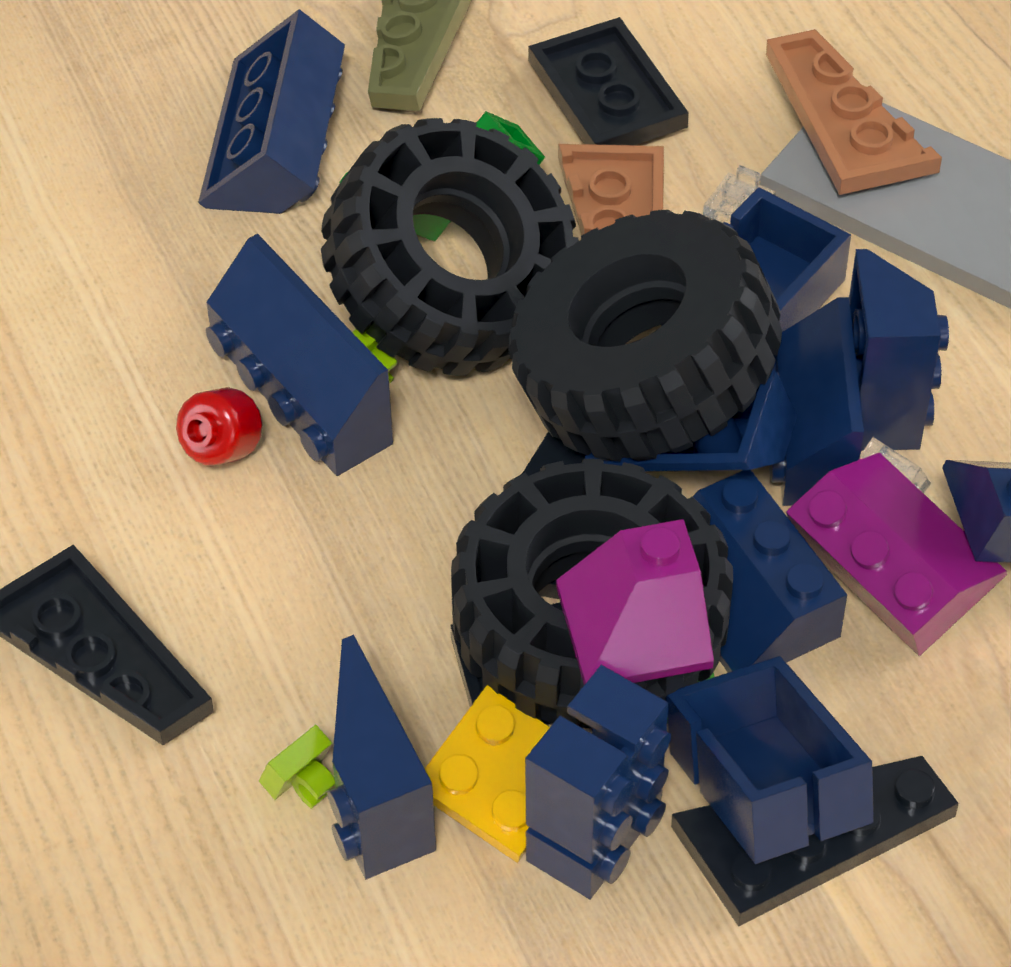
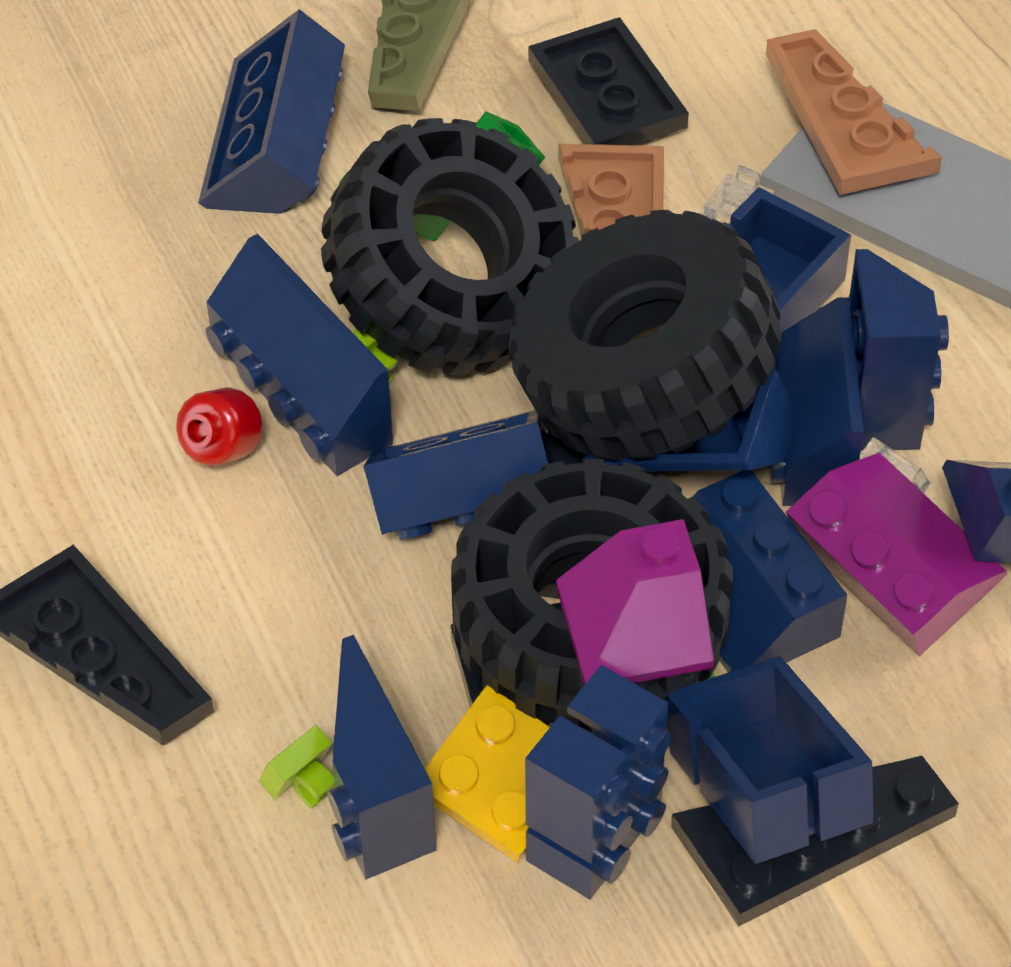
(452, 472): none -> dark blue slope

